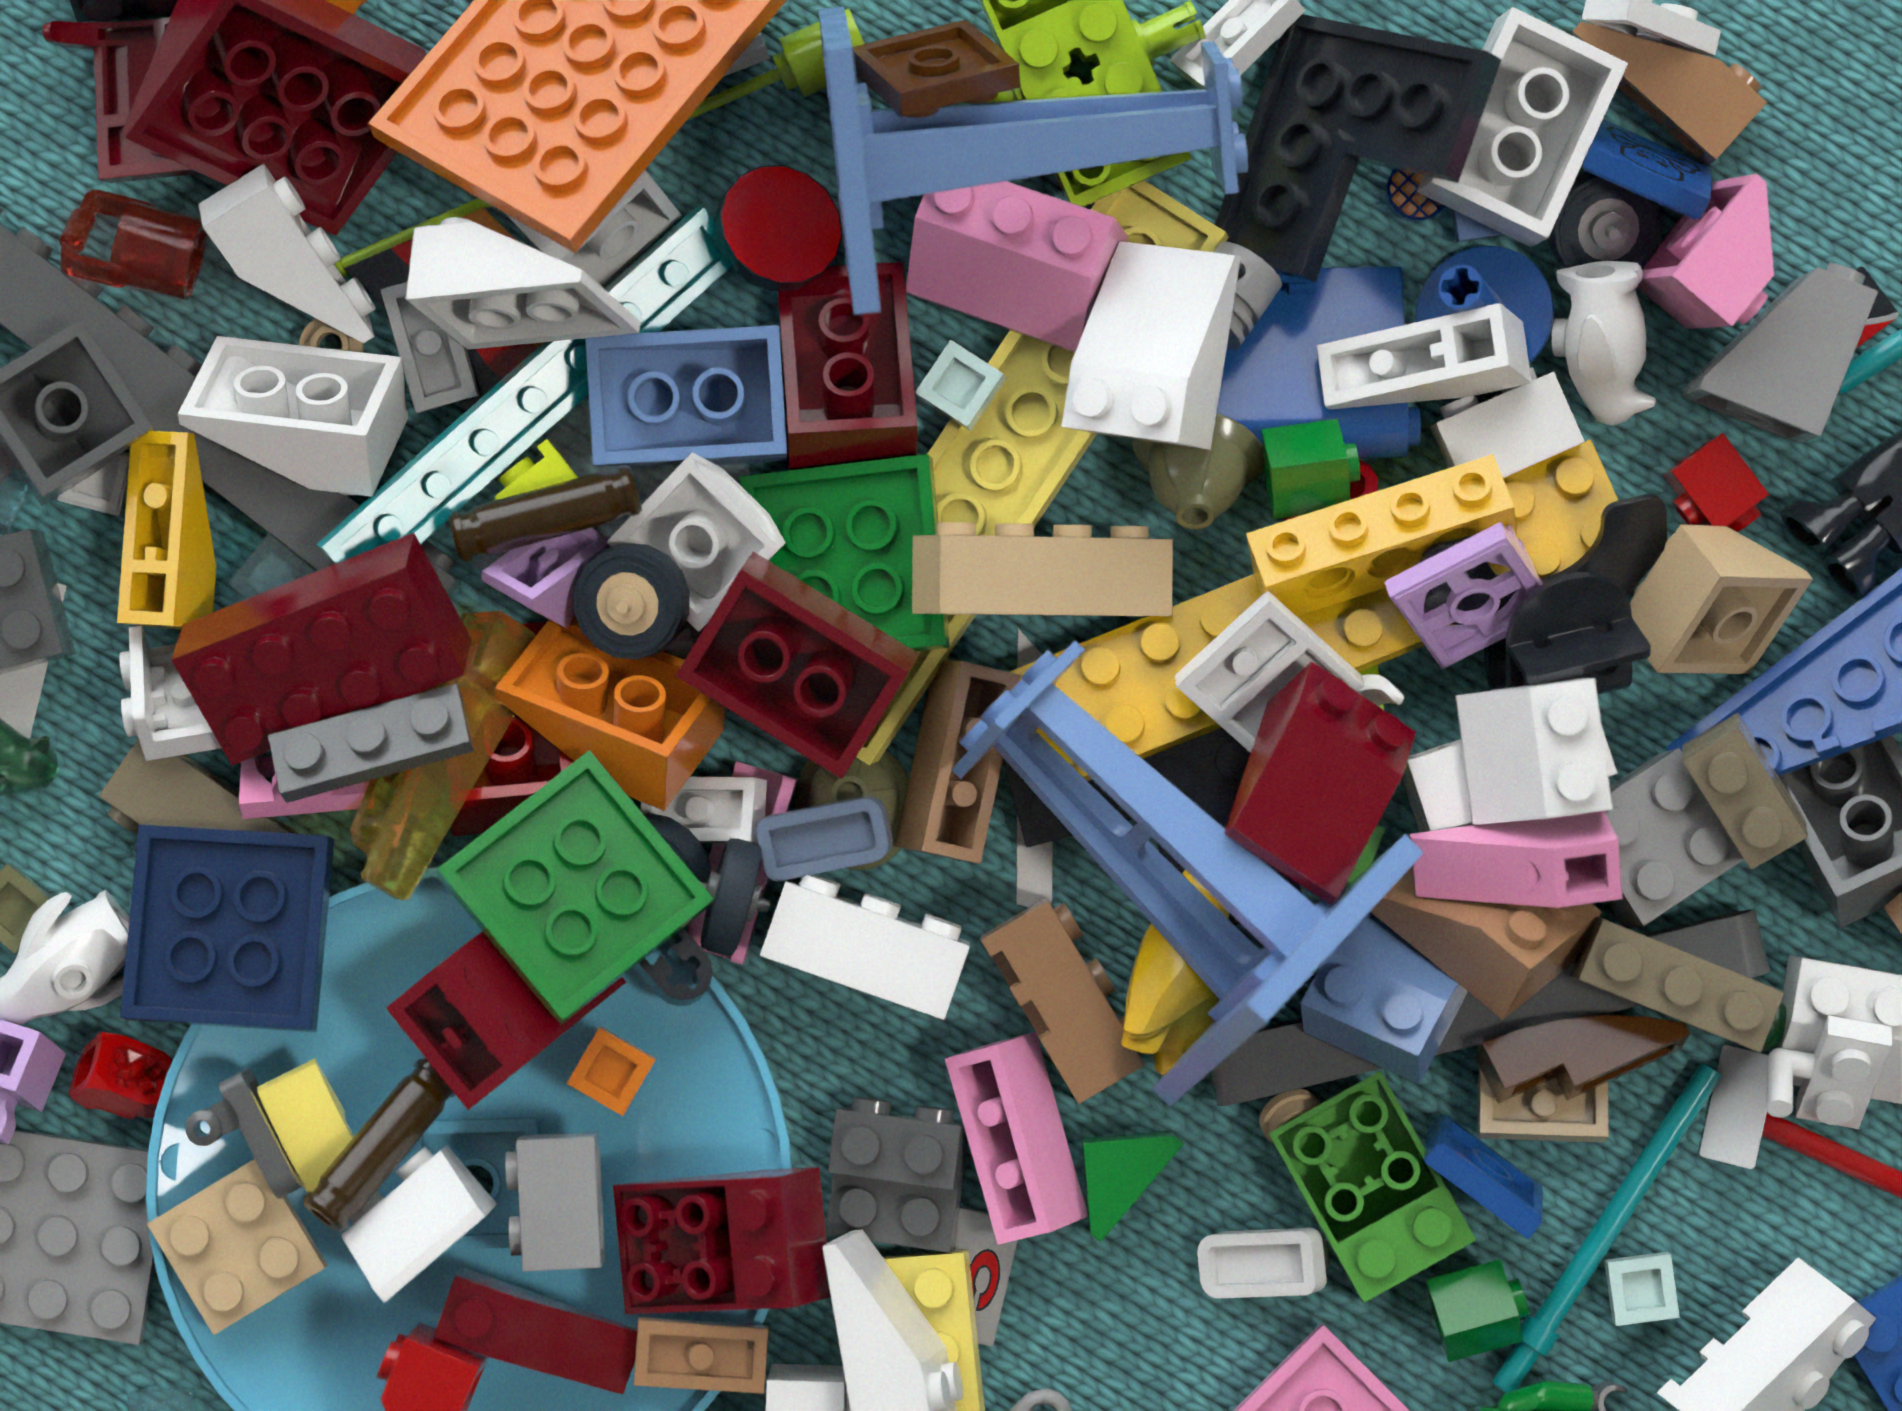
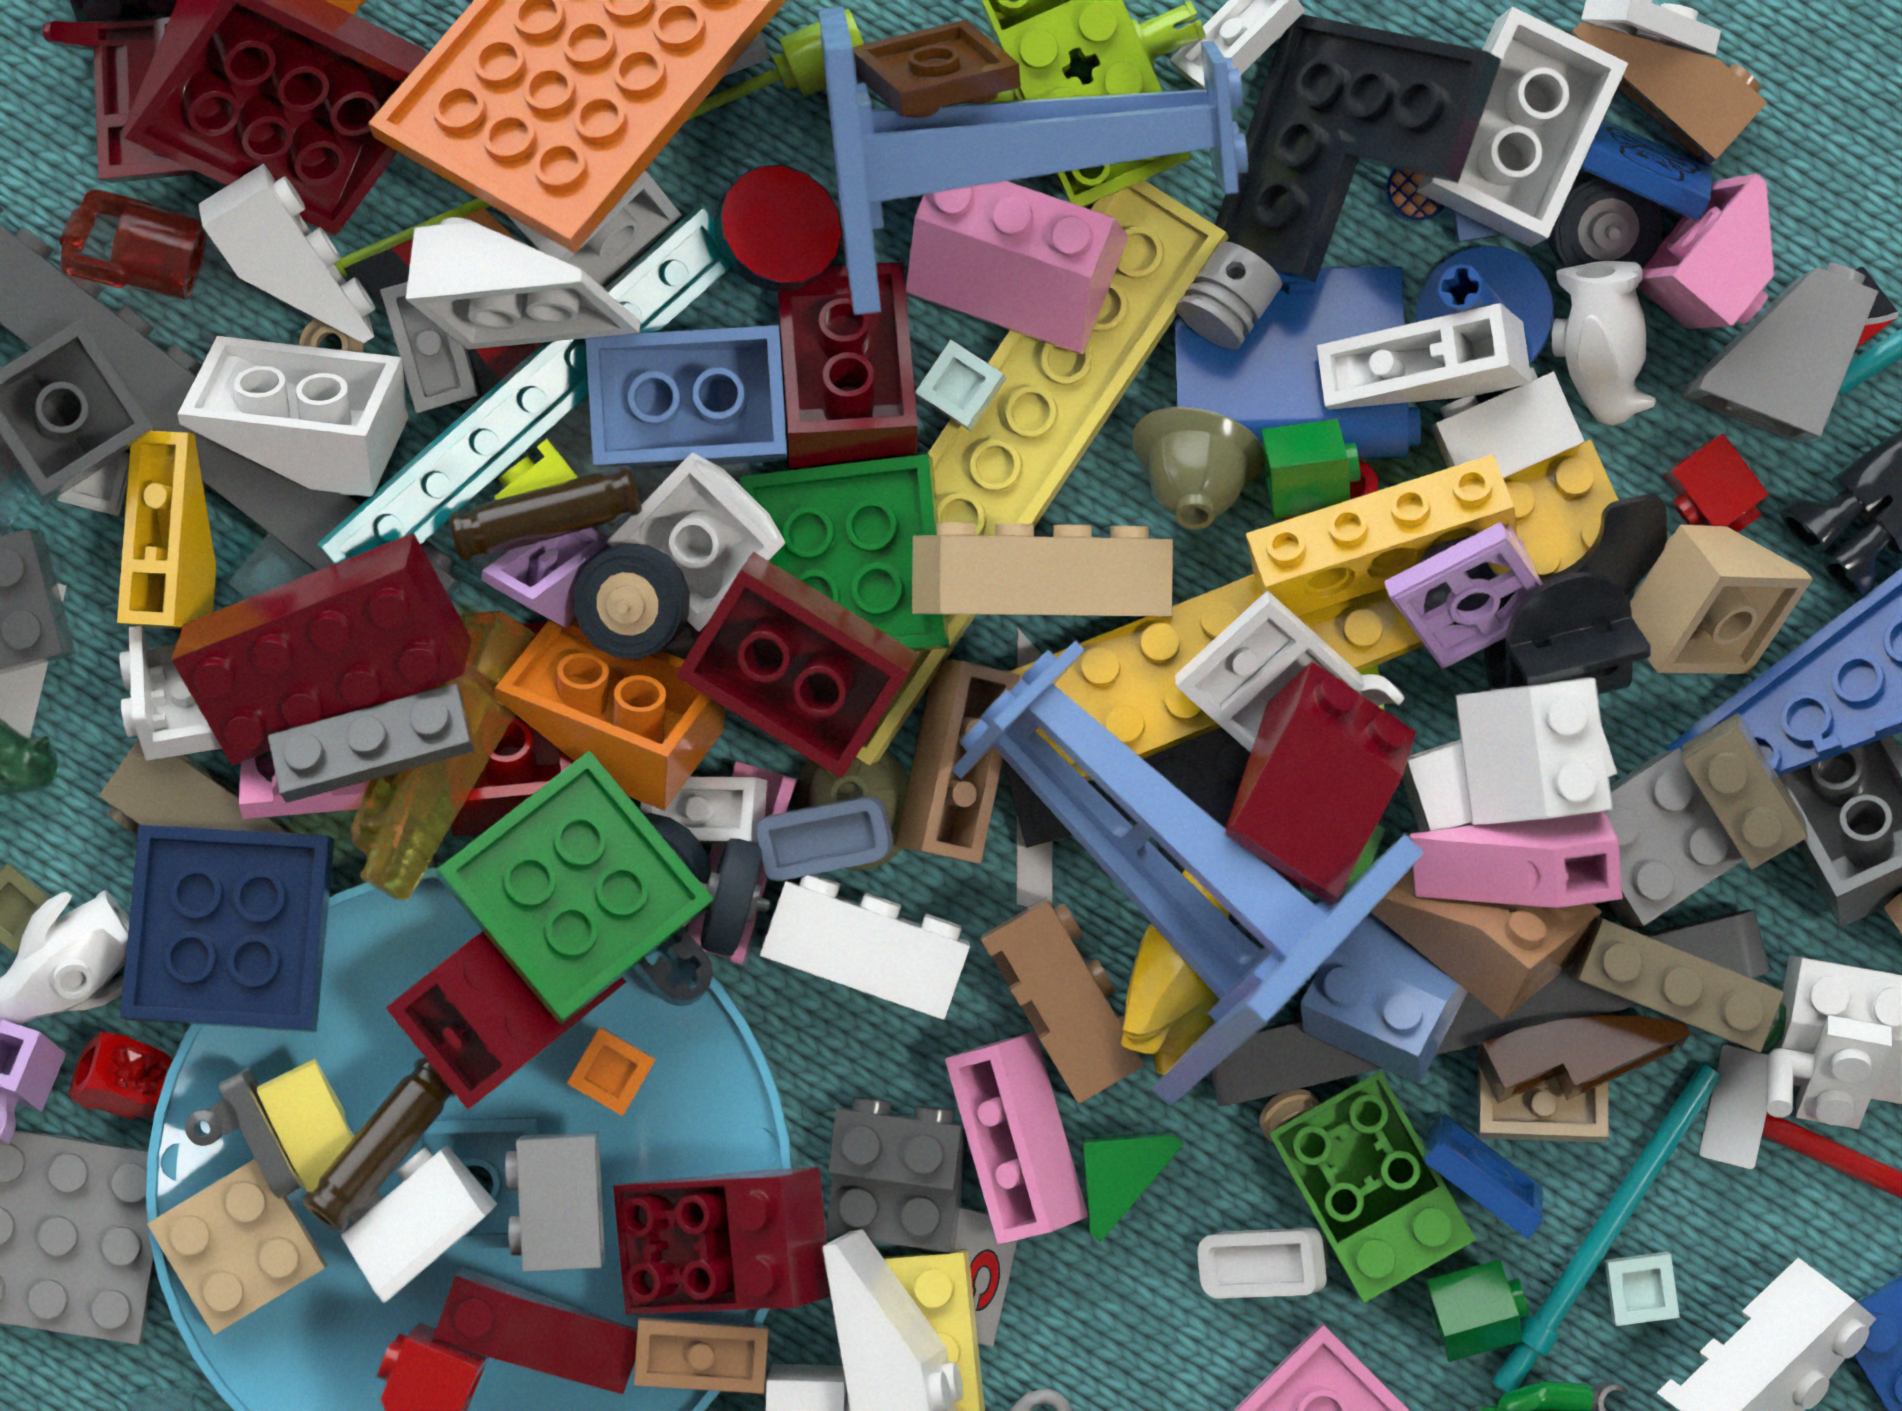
(1154, 347): white slope -> none

